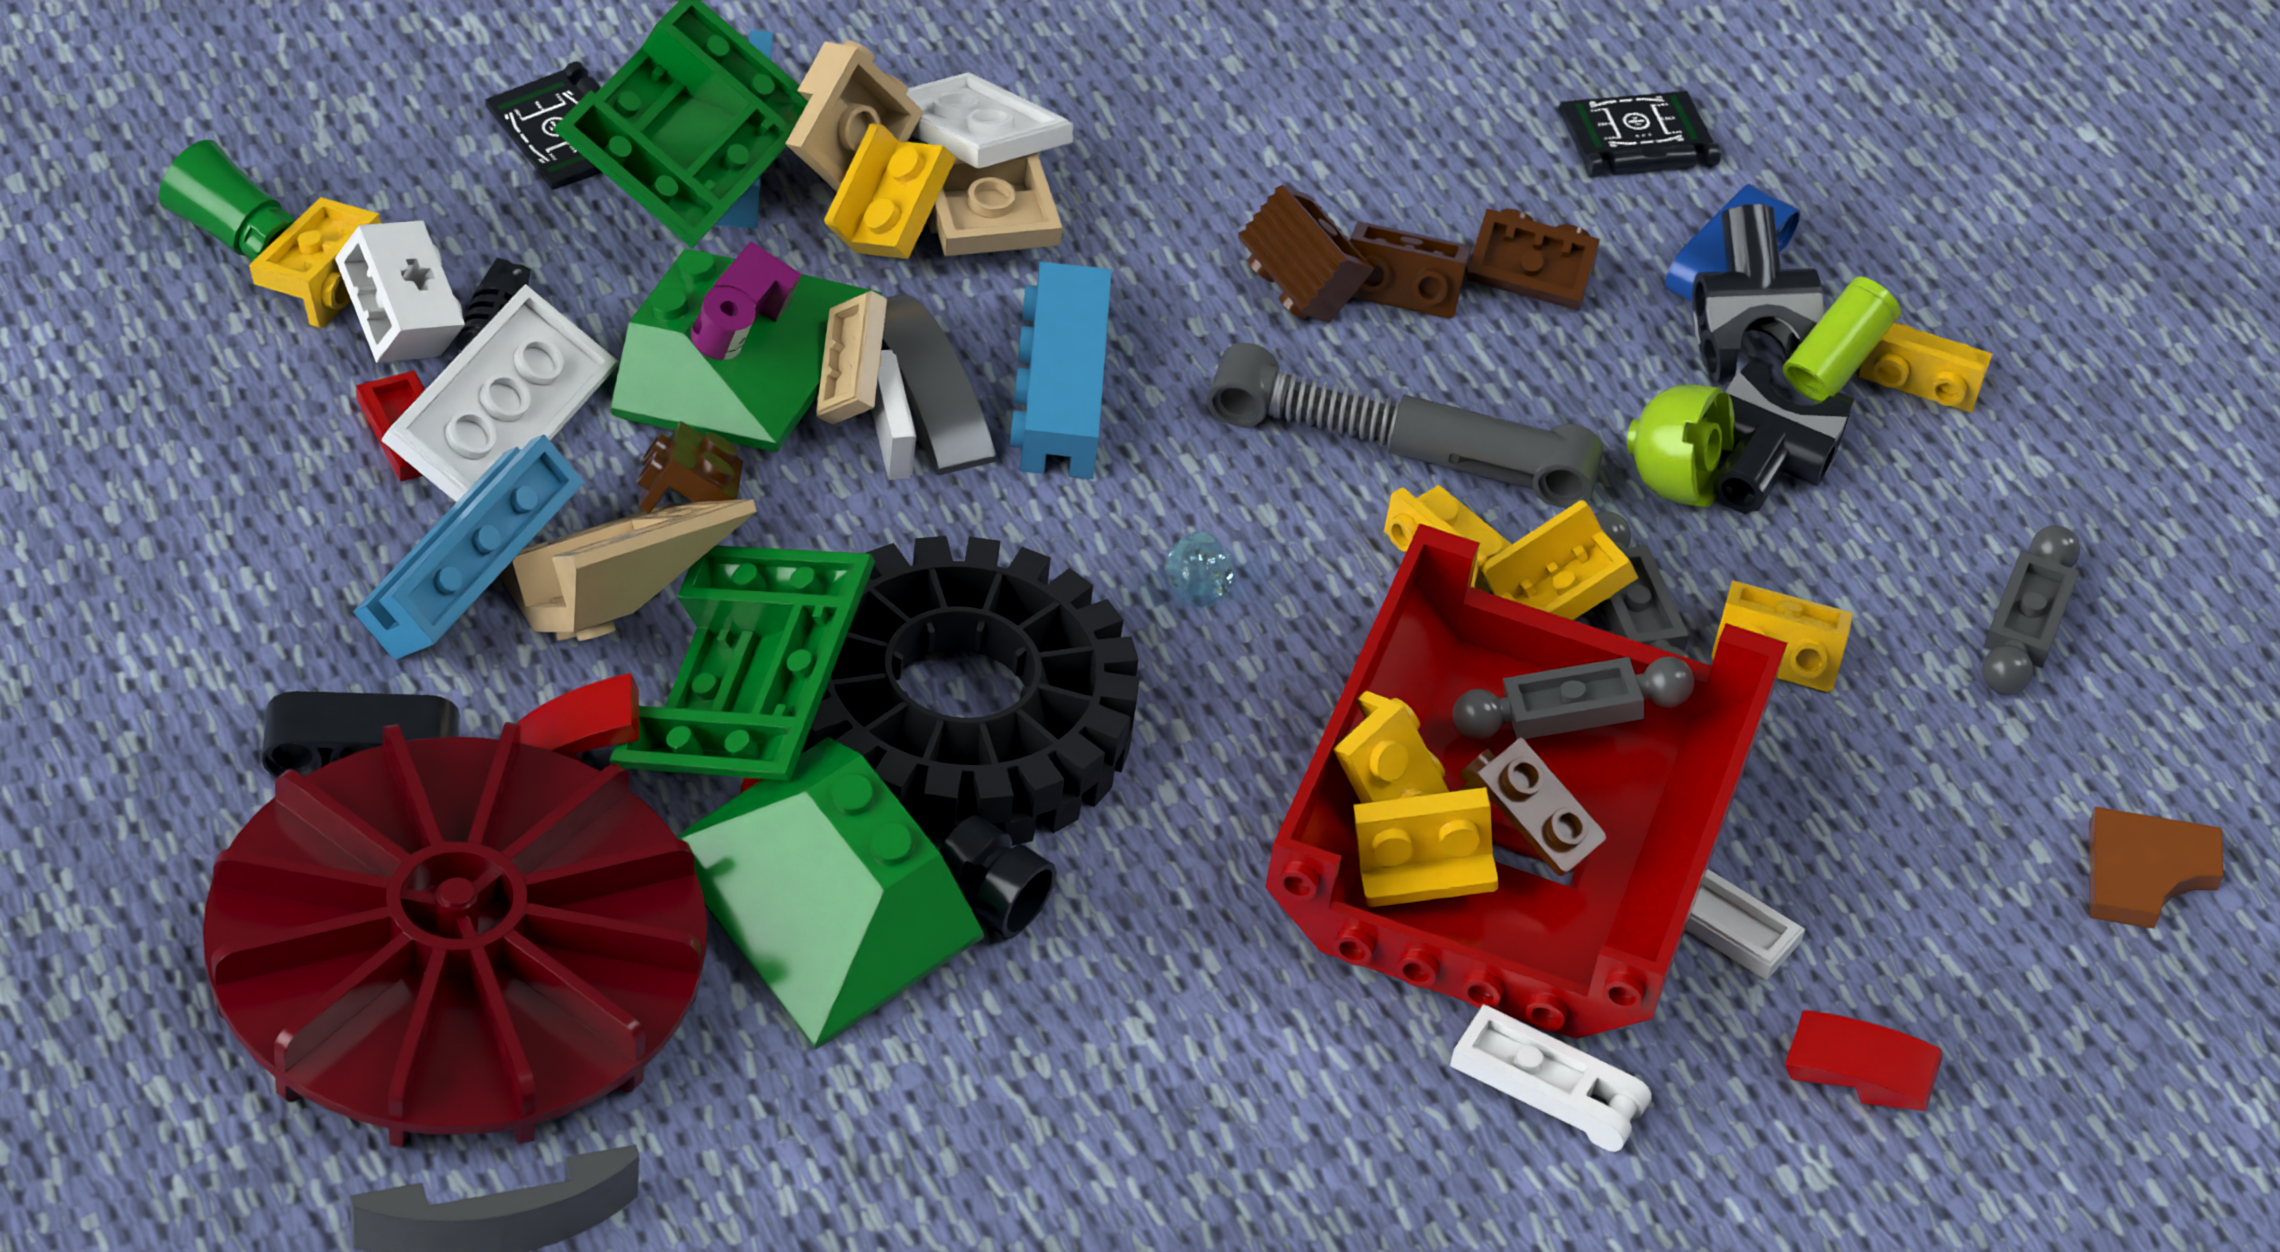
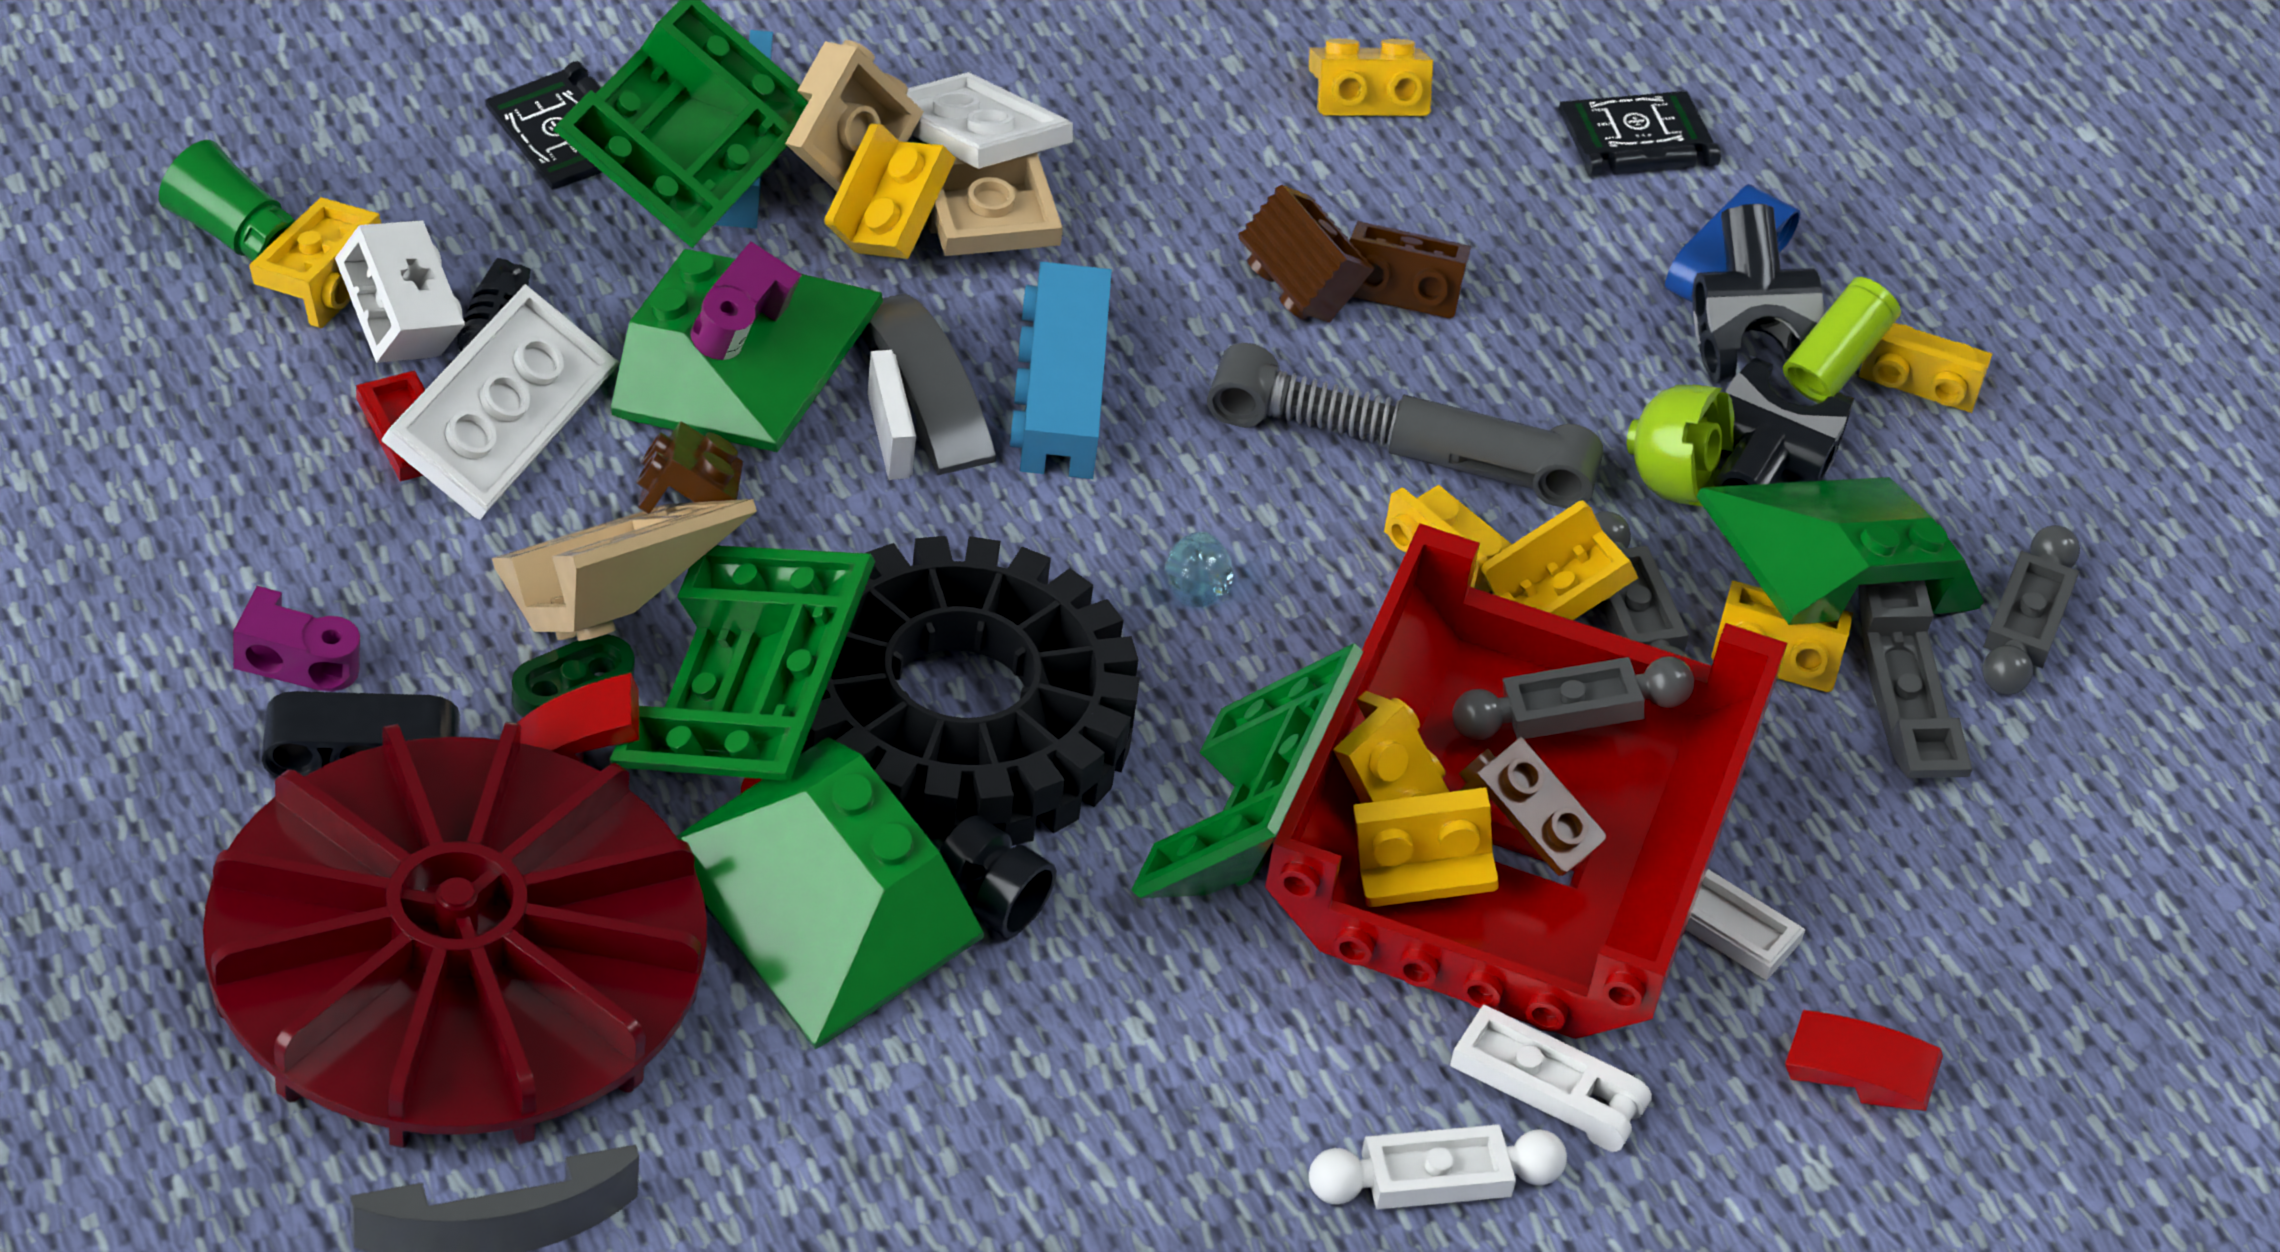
(295, 645): none -> magenta leg
(468, 548): dark azure brick -> none
(569, 669): none -> dark green plate
(851, 357): tan plate -> none
(1264, 752): none -> green slope
(1372, 80): none -> yellow bracket
(1437, 1166): none -> white plate
(1533, 258): reddish brown bracket -> none
(1826, 537): none -> green slope
(1908, 682): none -> dark grey slope
(2146, 862): dark orange tile -> none

